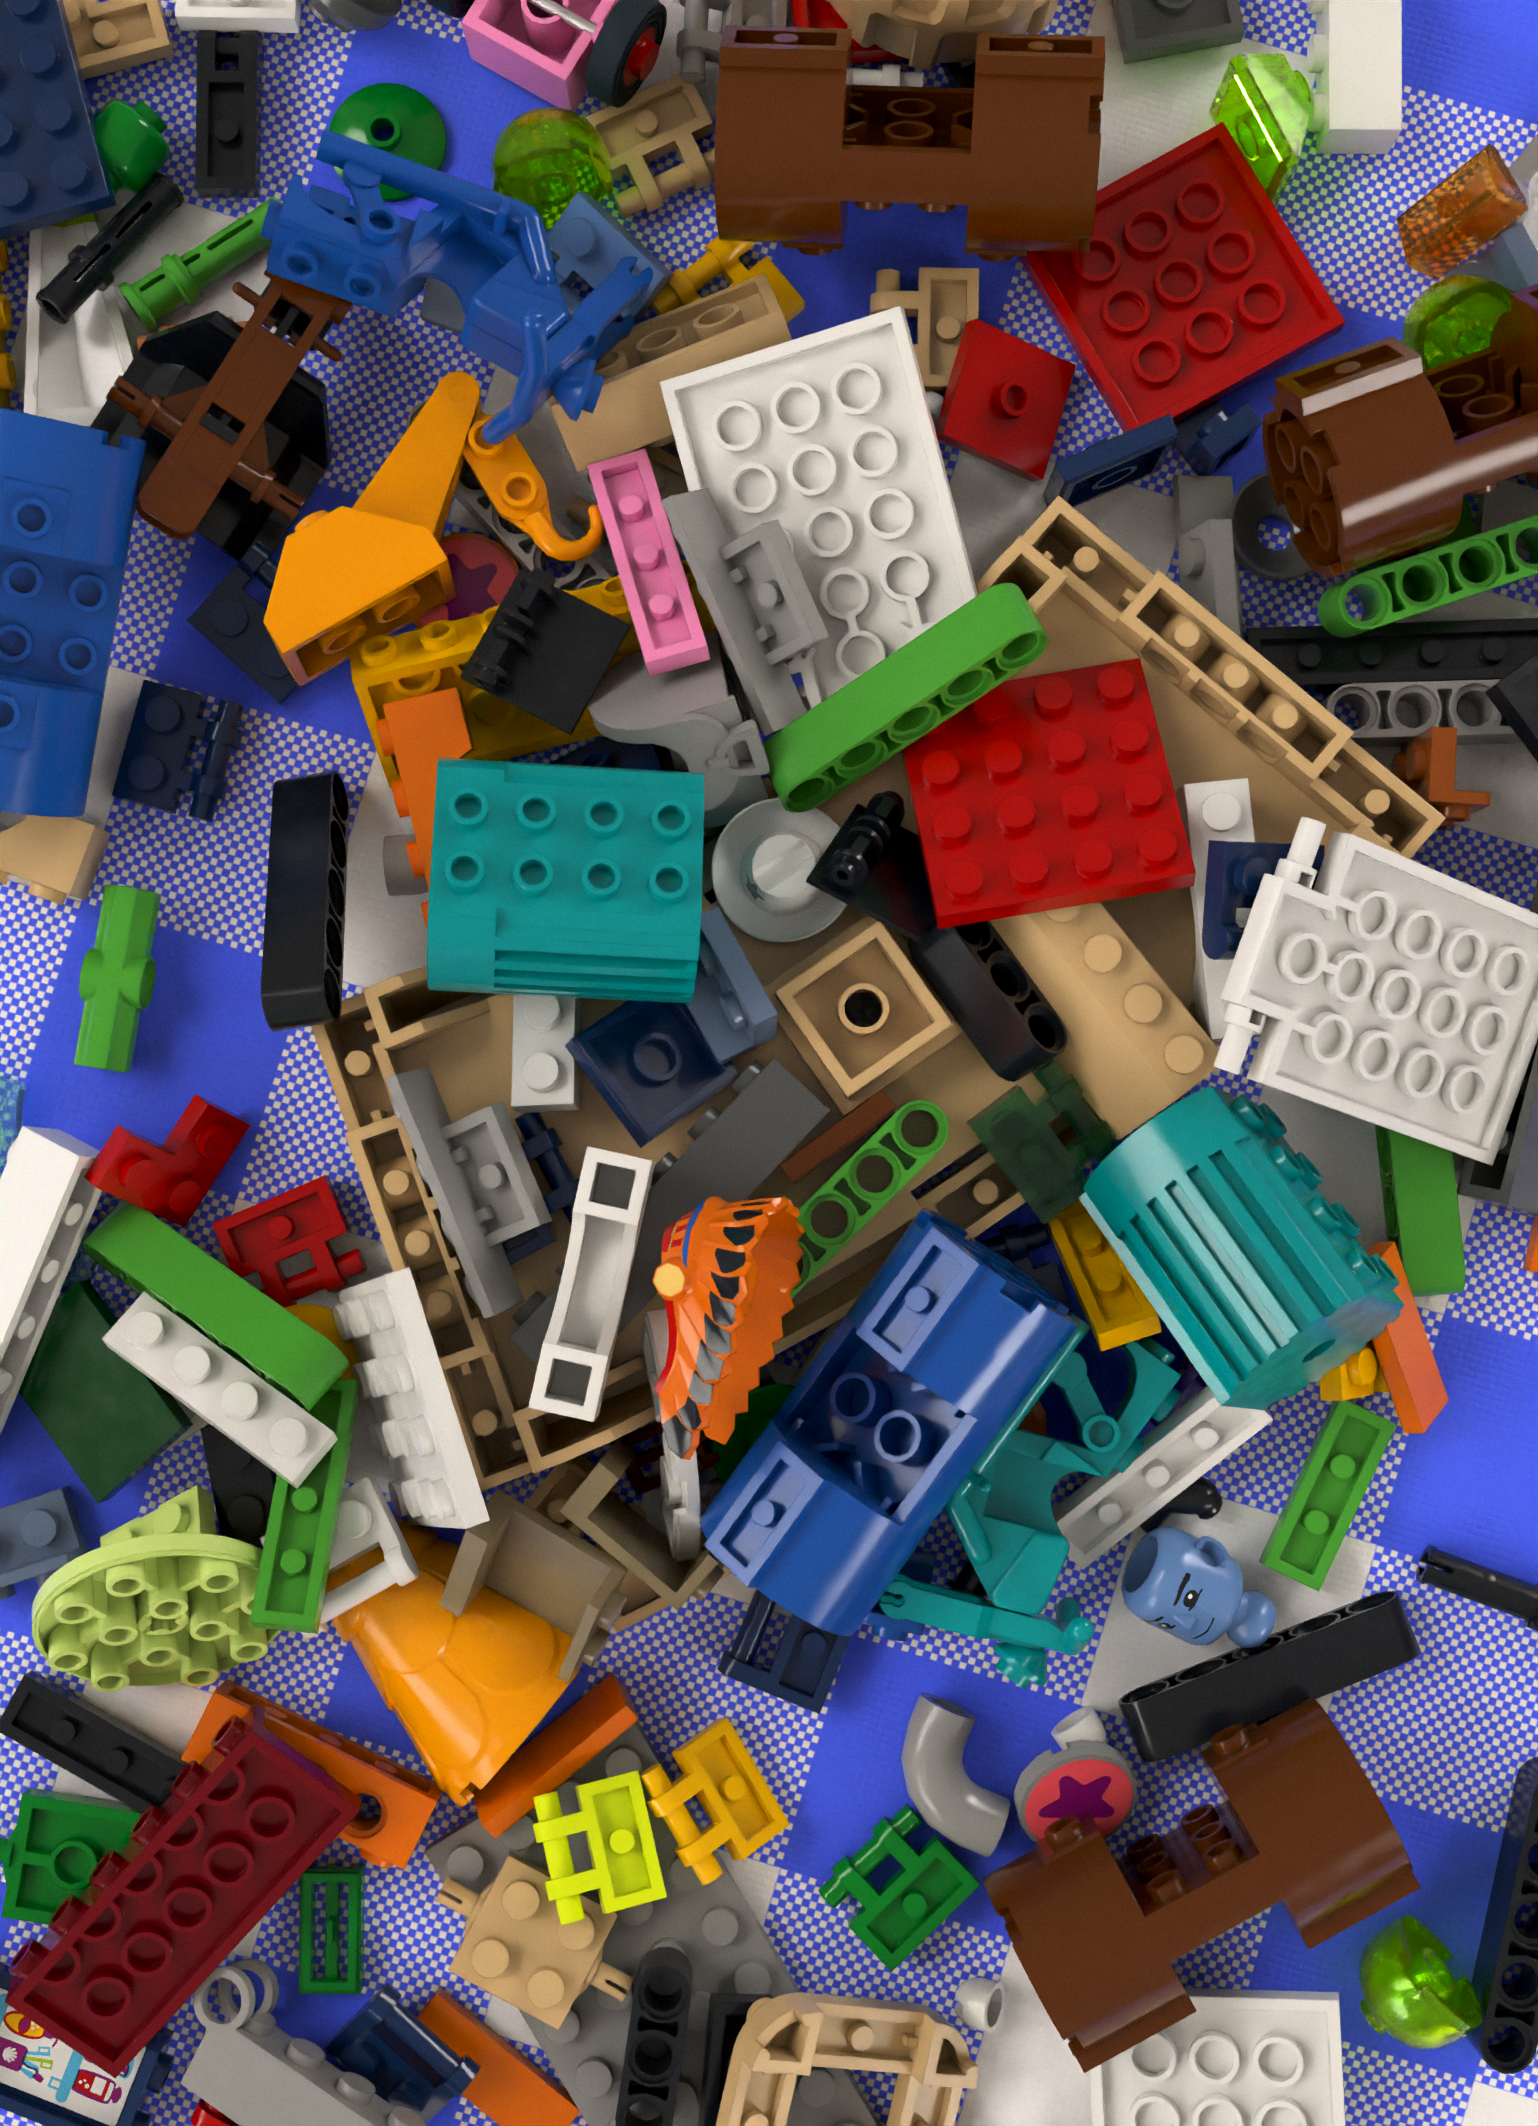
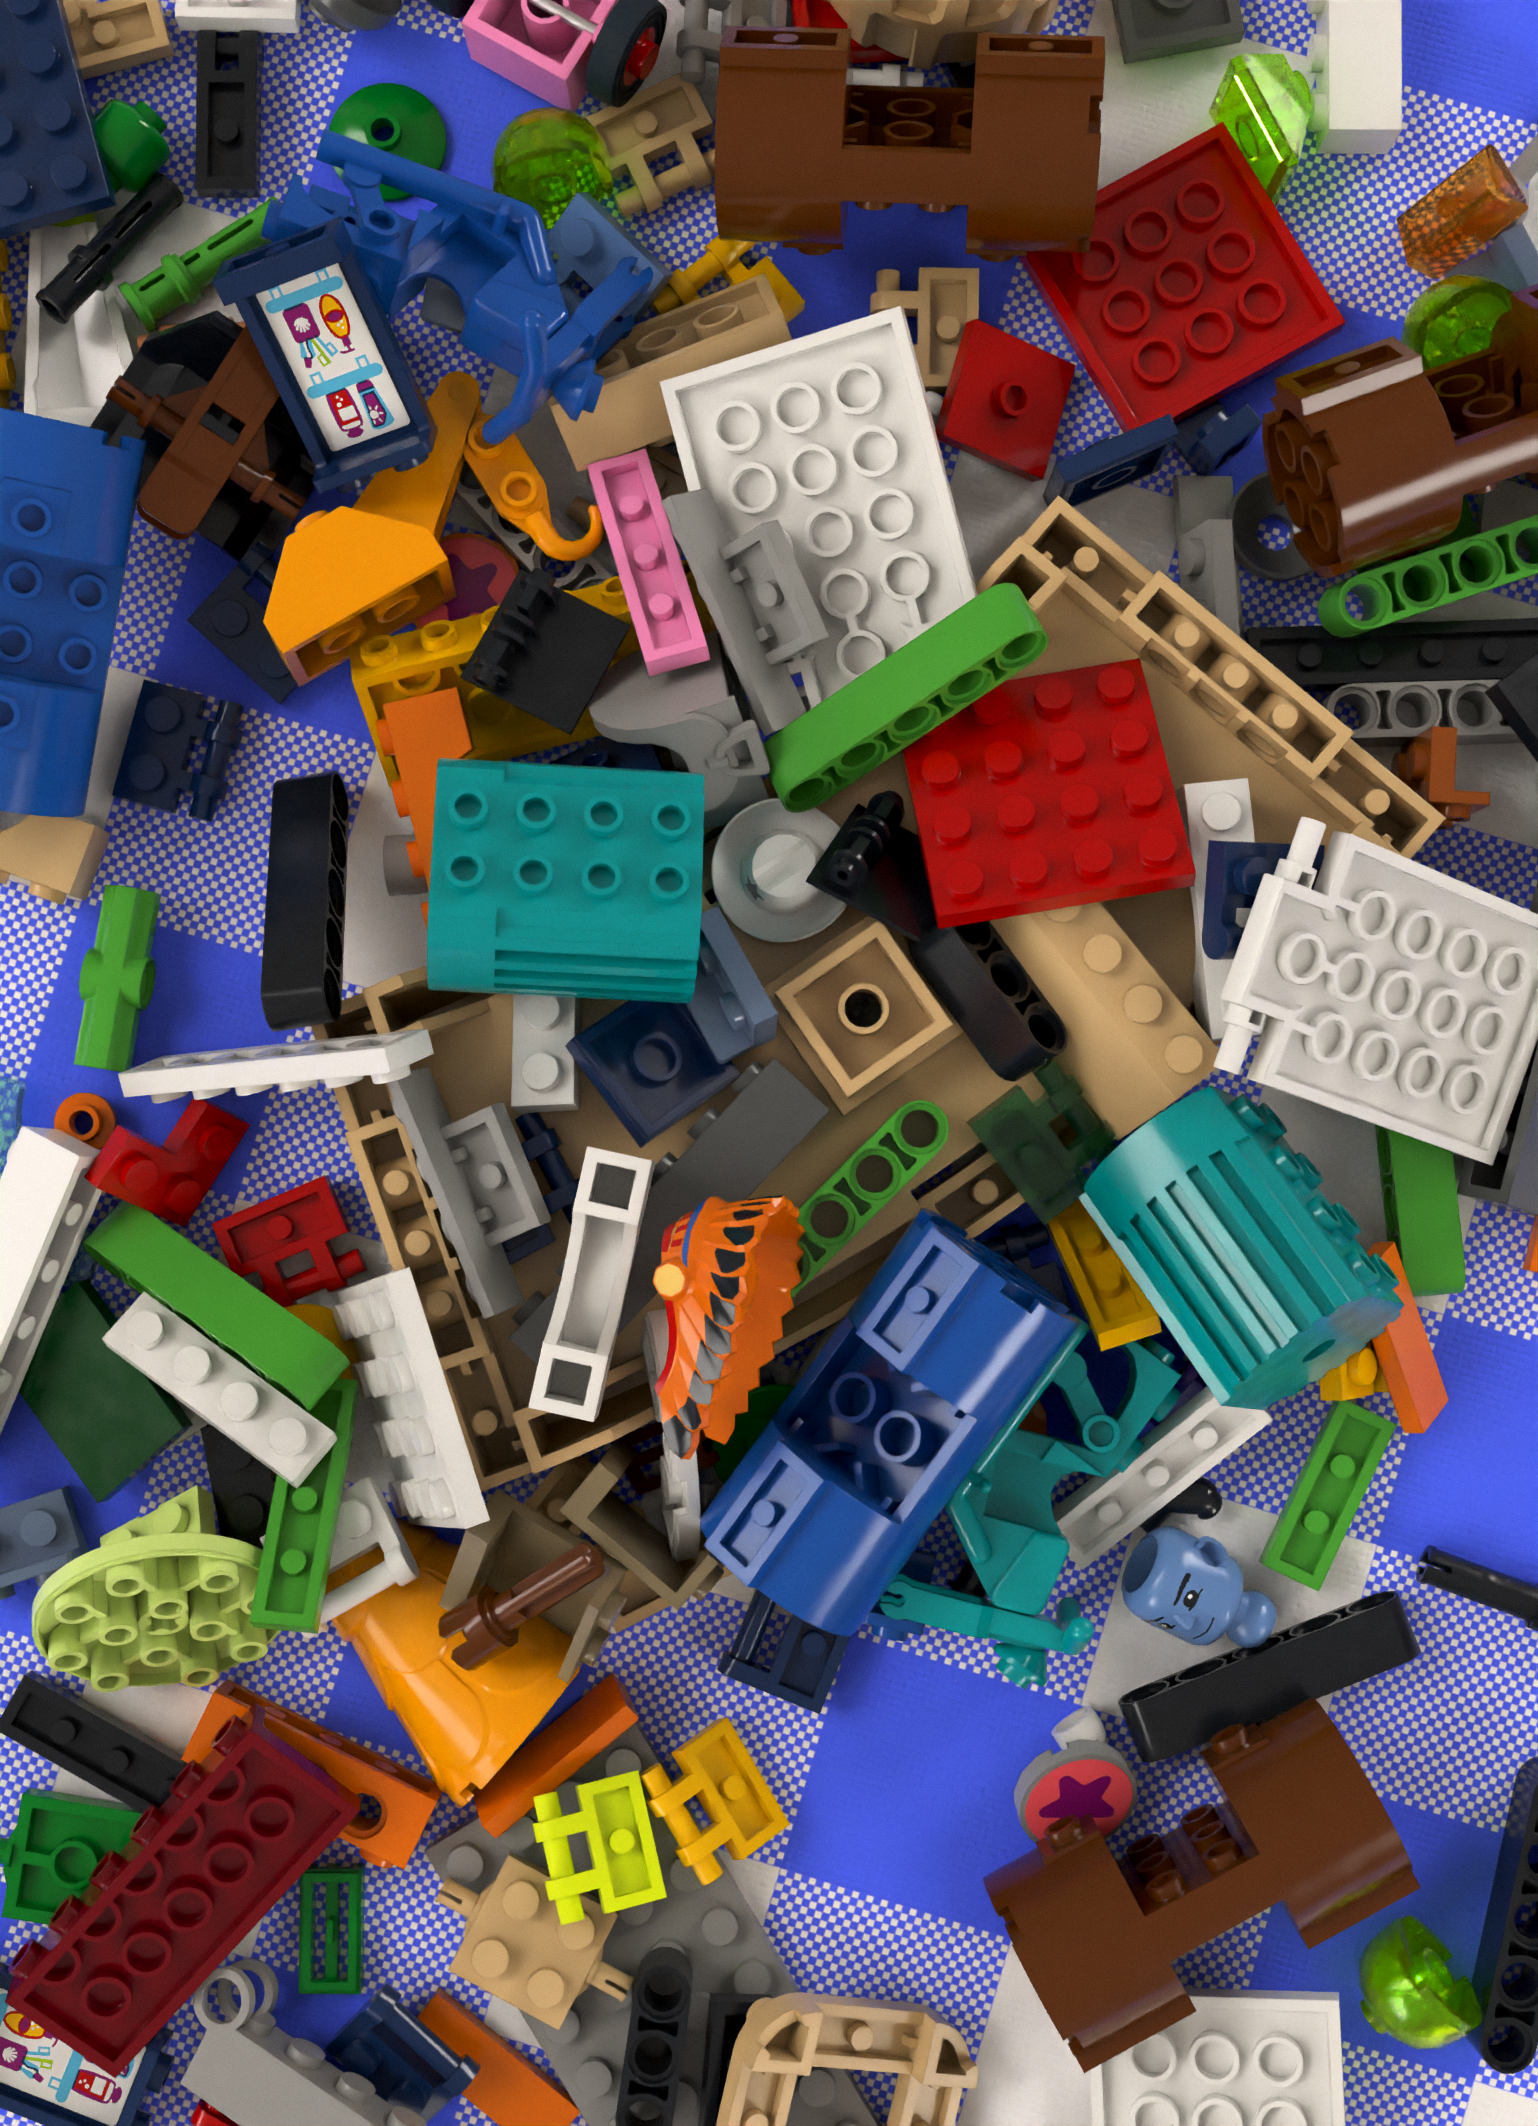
(101, 1112): none -> orange plate
(290, 1064): none -> white plate
(331, 354): none -> panel
(494, 1619): none -> reddish brown piece
(838, 1137): reddish brown tile -> none
(912, 1900): green plate -> none
(938, 1778): light grey cylinder -> none
(980, 2003): white hinge -> none

